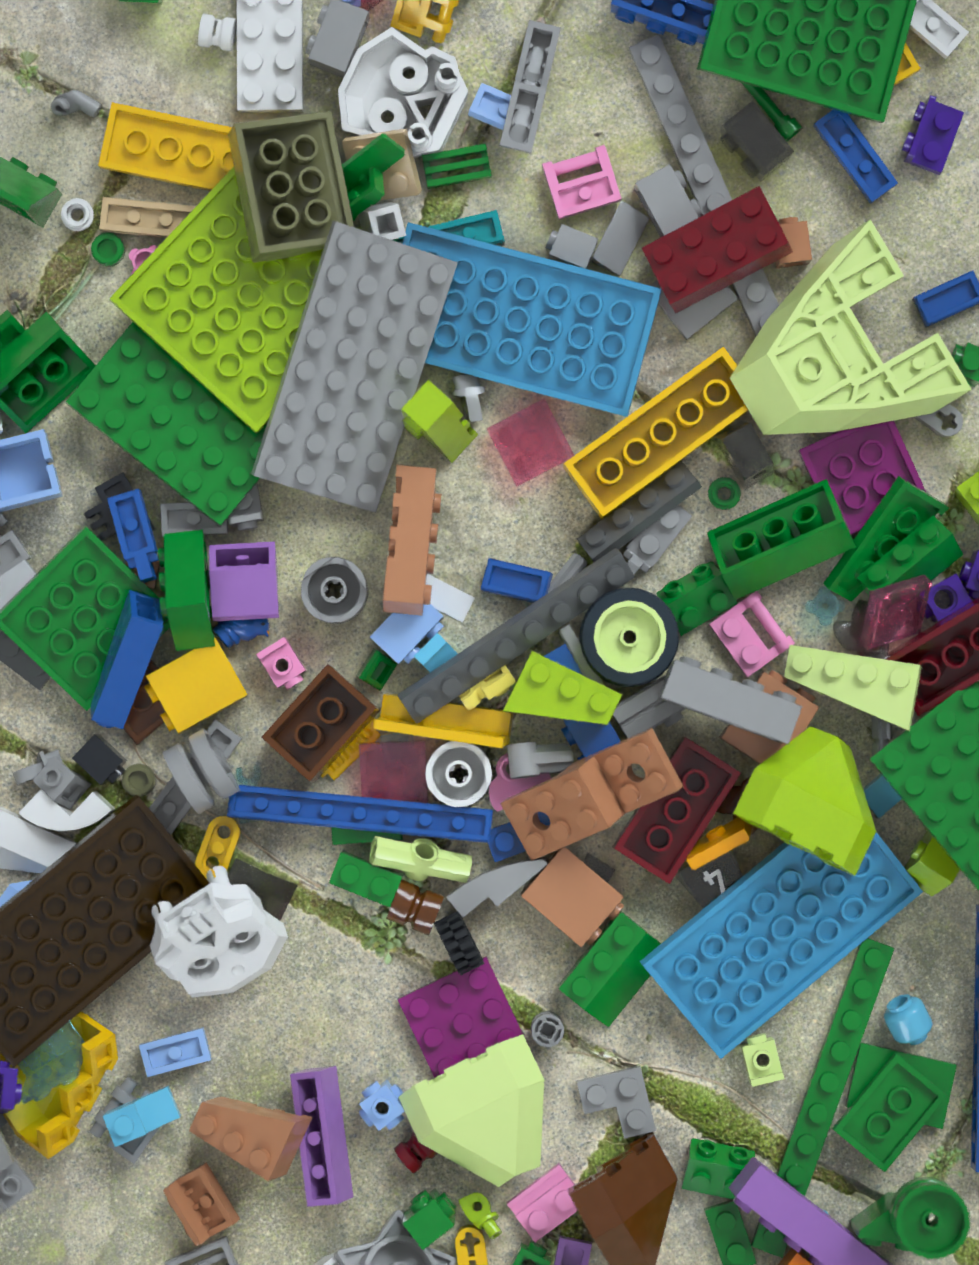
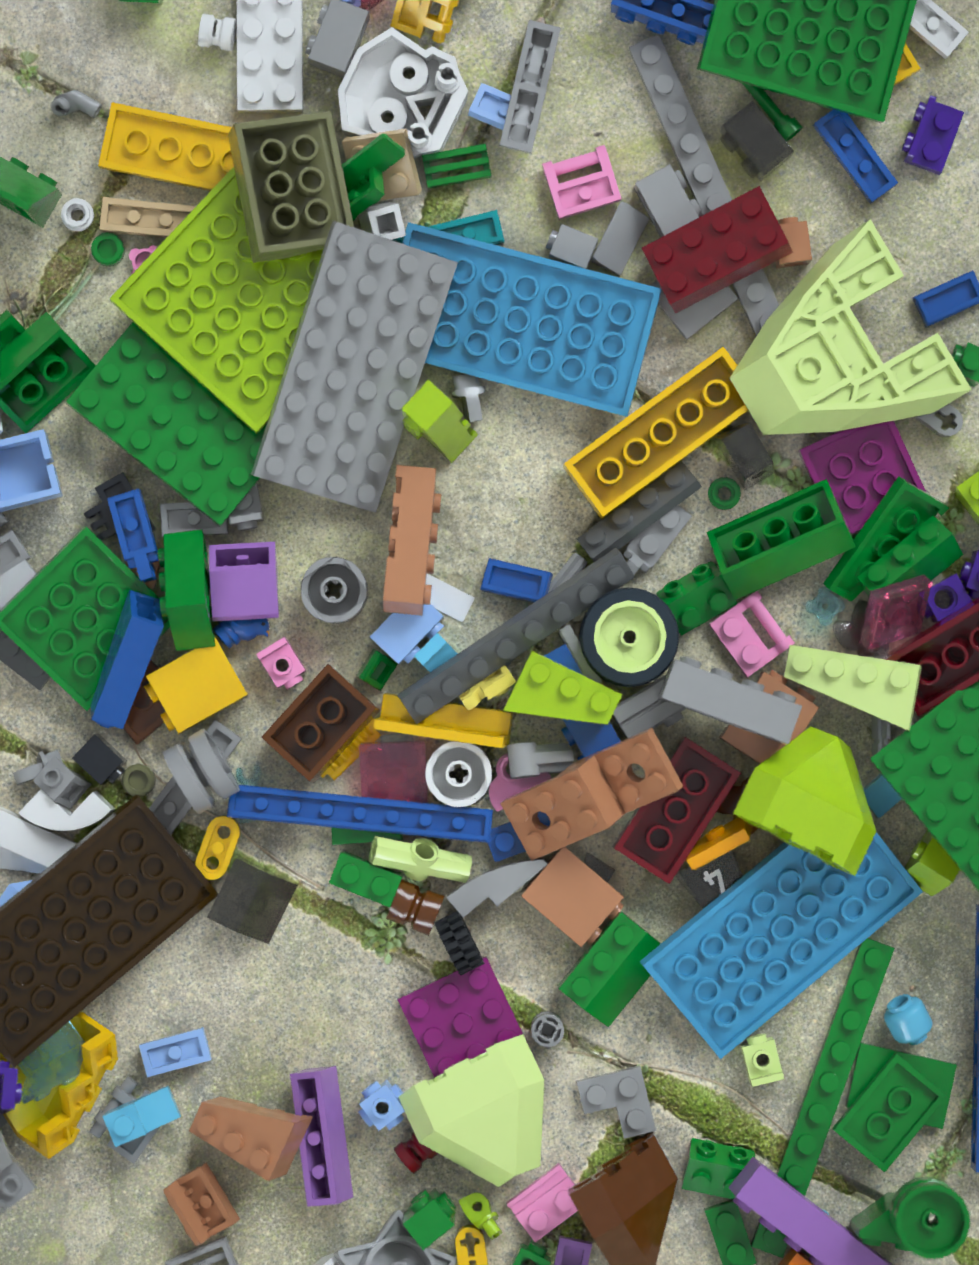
(216, 937): white brick -> none
(530, 442): clear pink plate -> none

